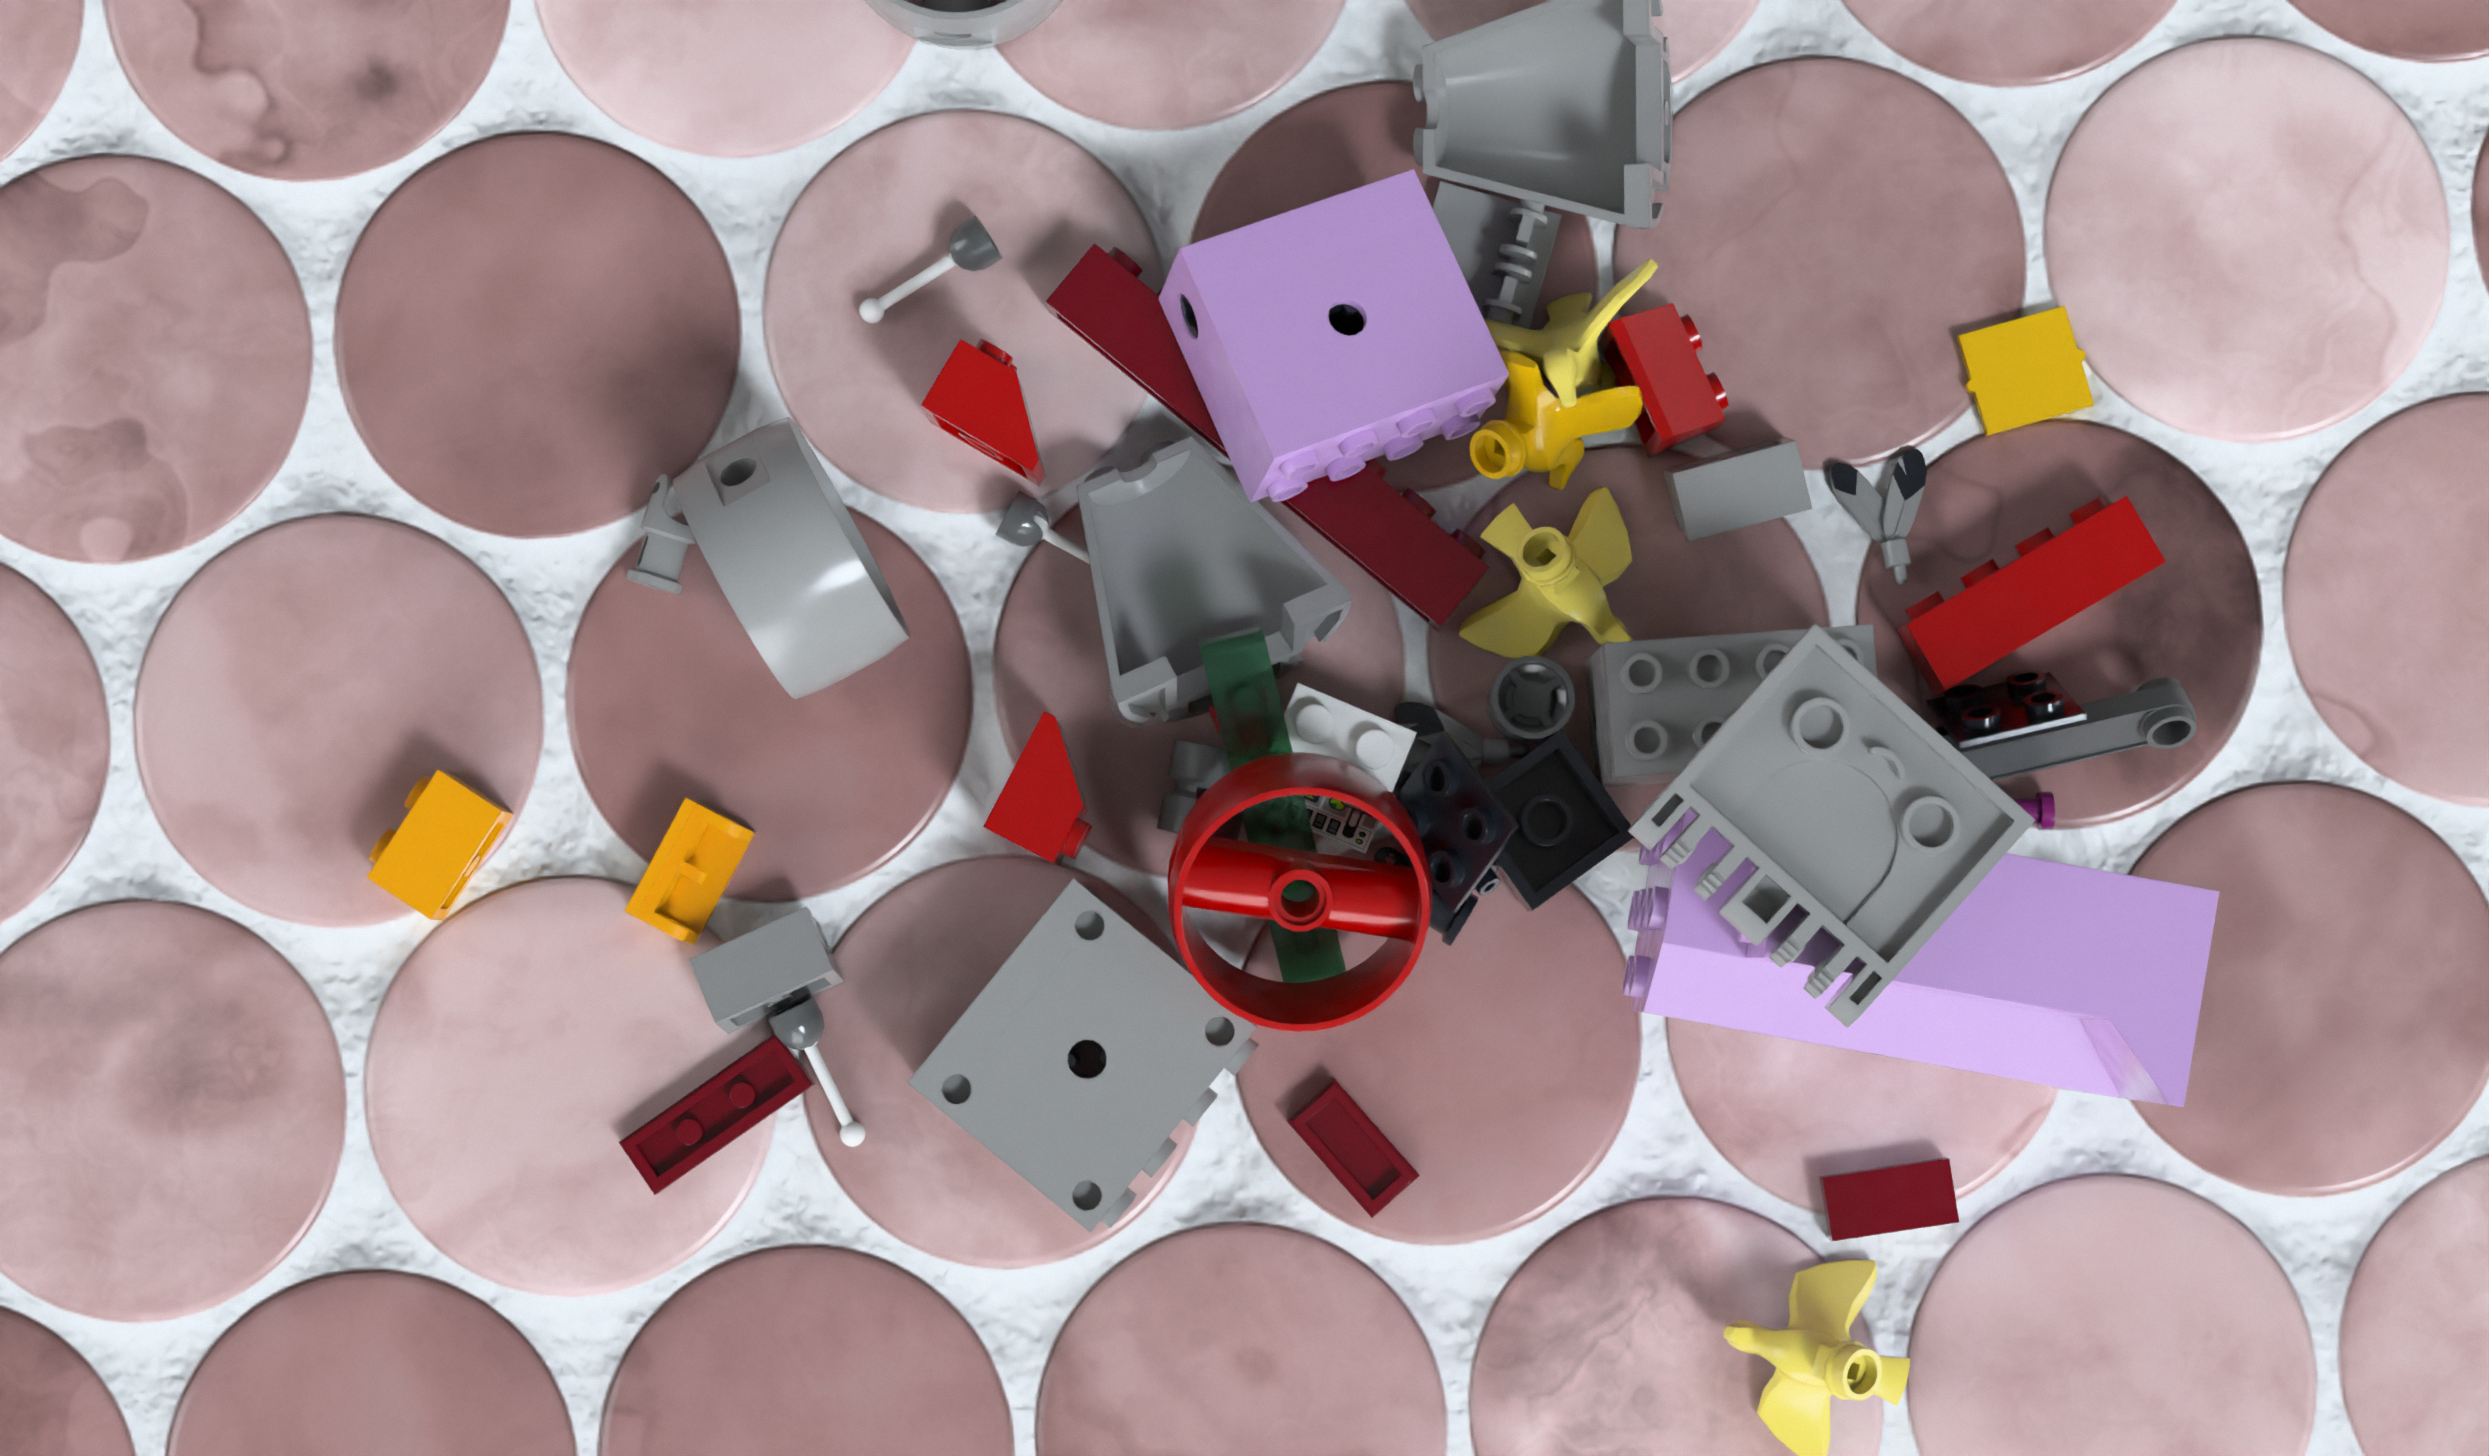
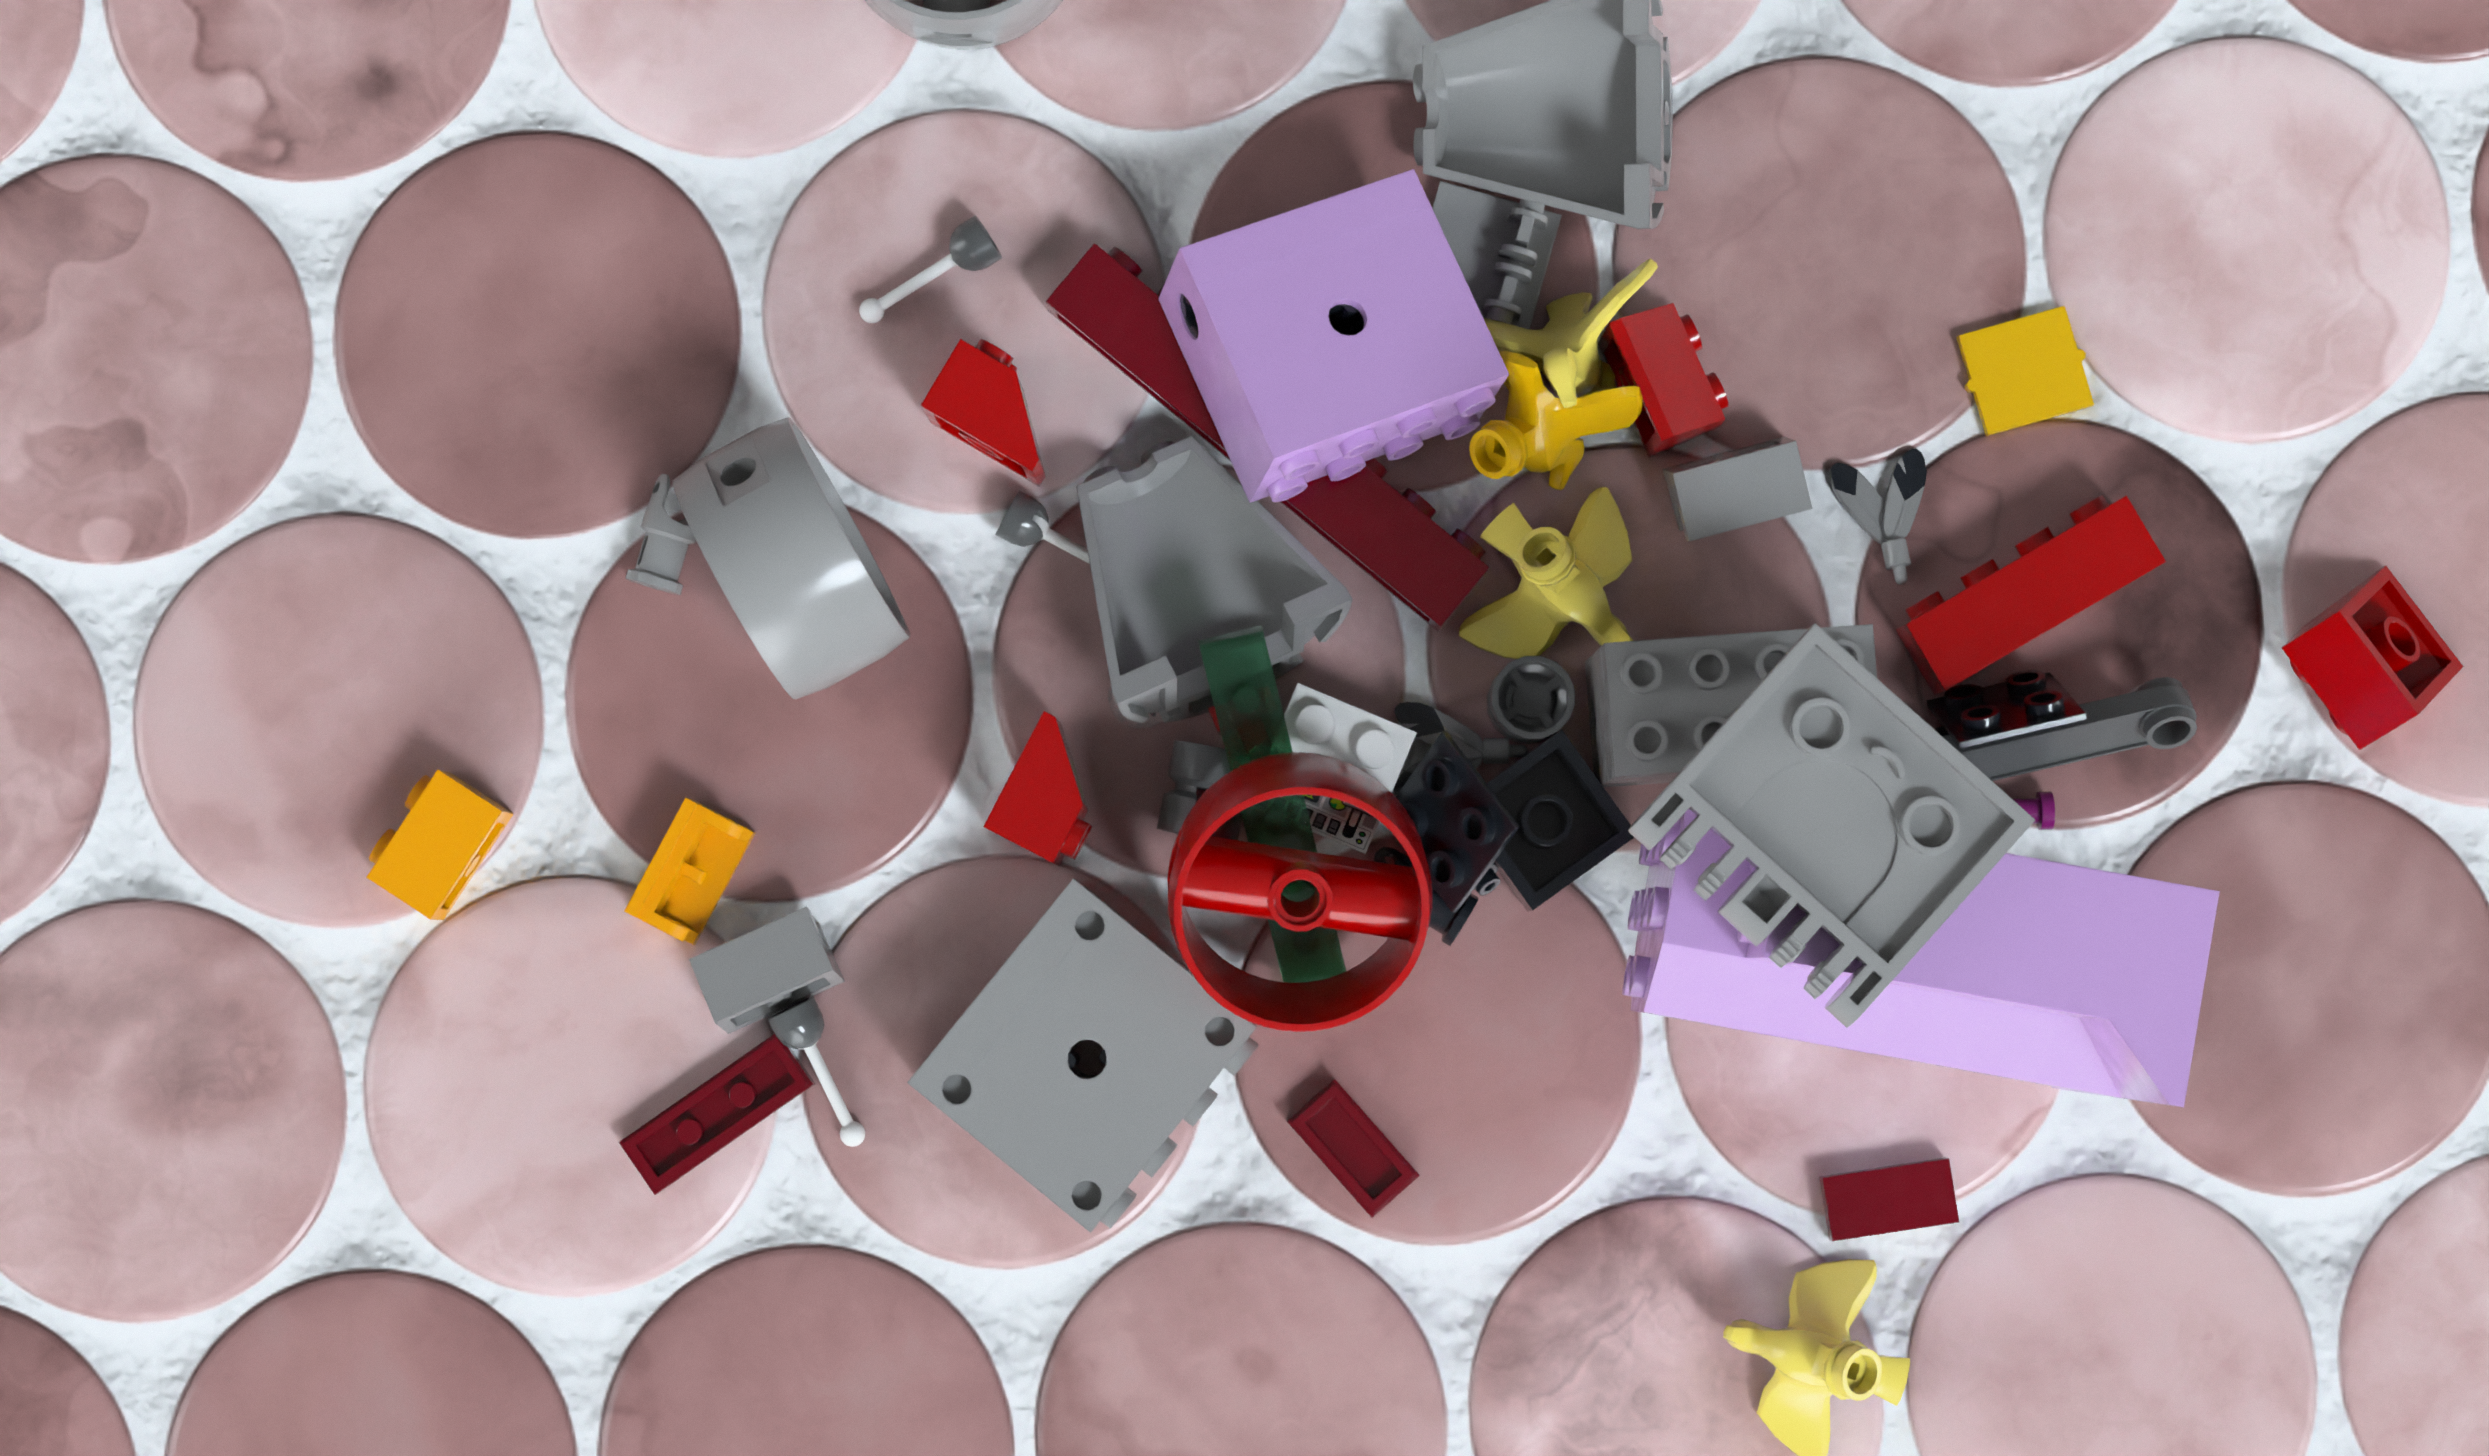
(2372, 659): none -> red slope

